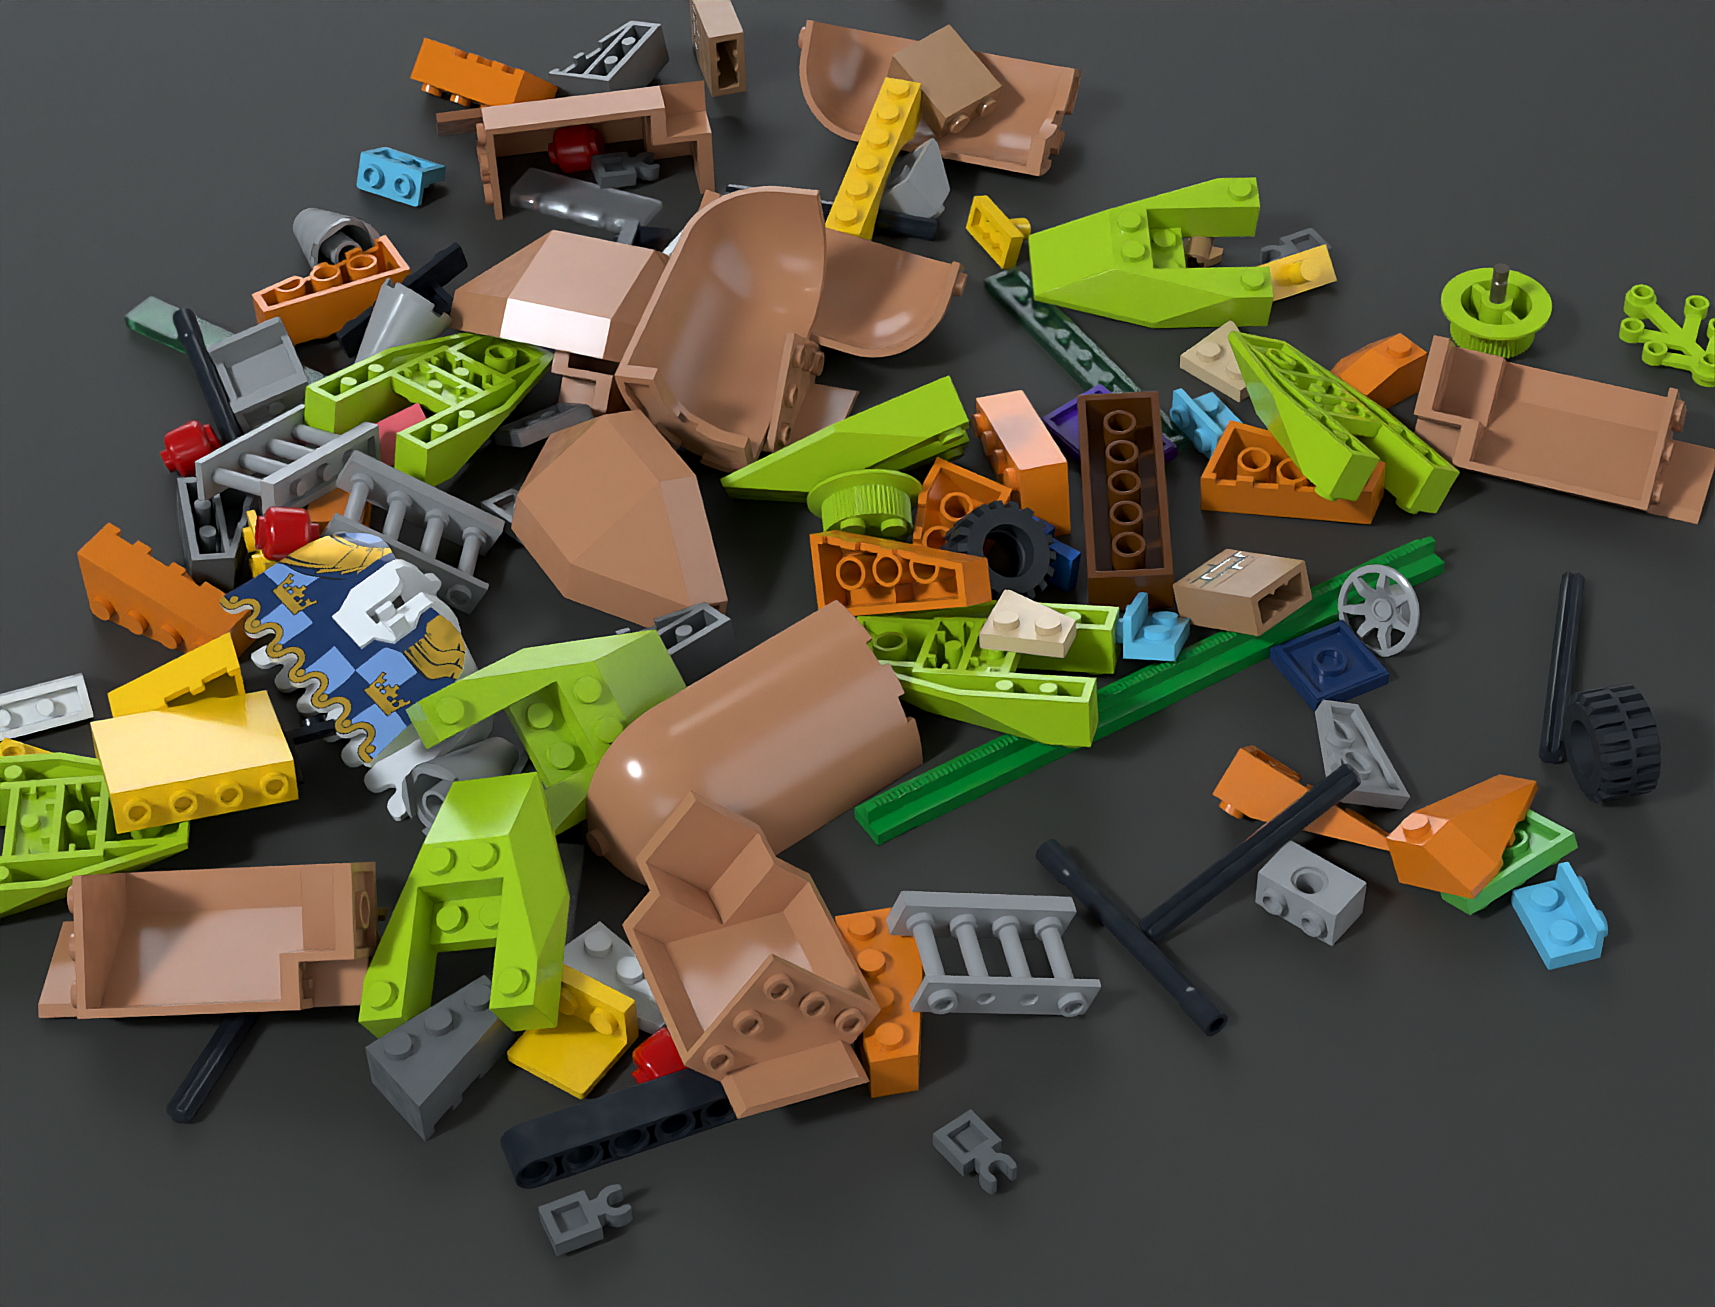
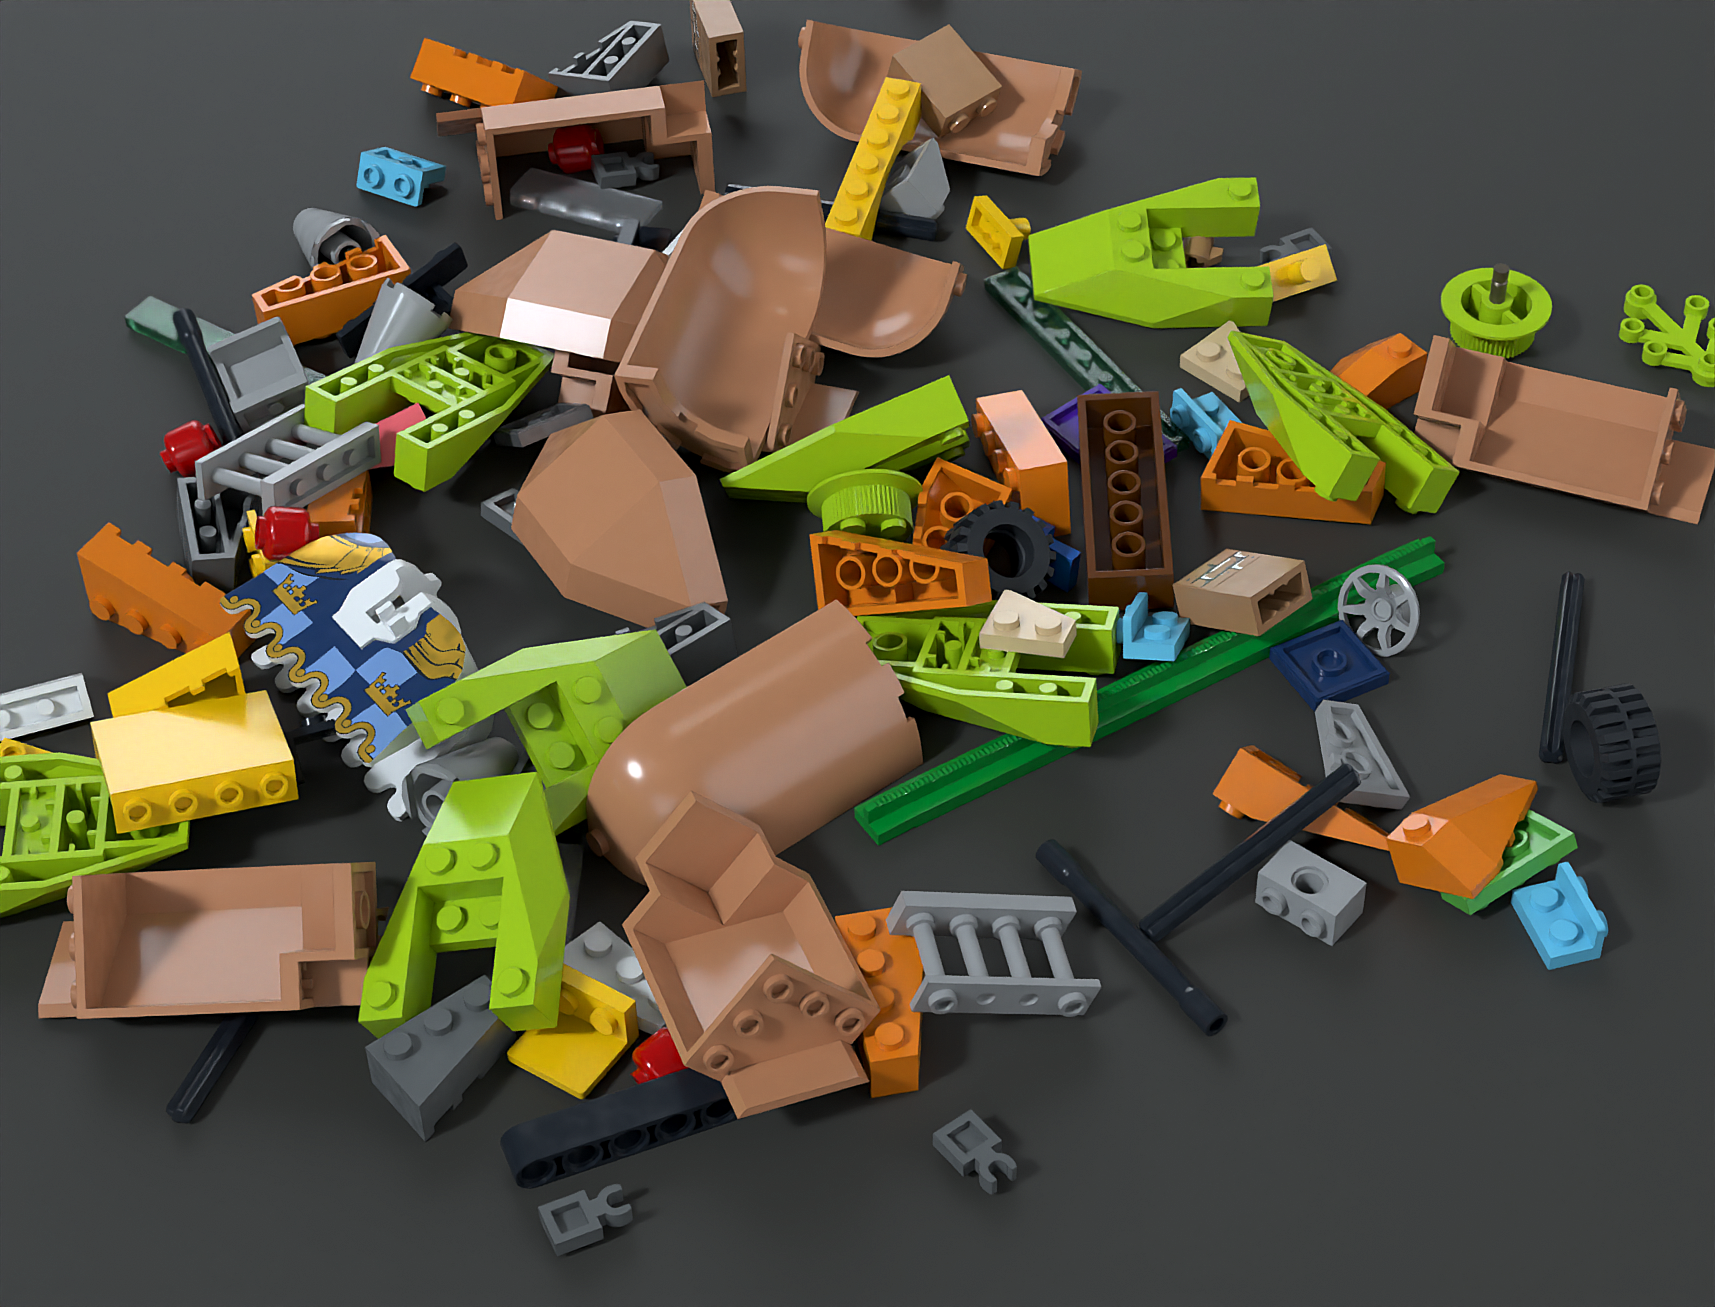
(428, 508): light grey fence -> none

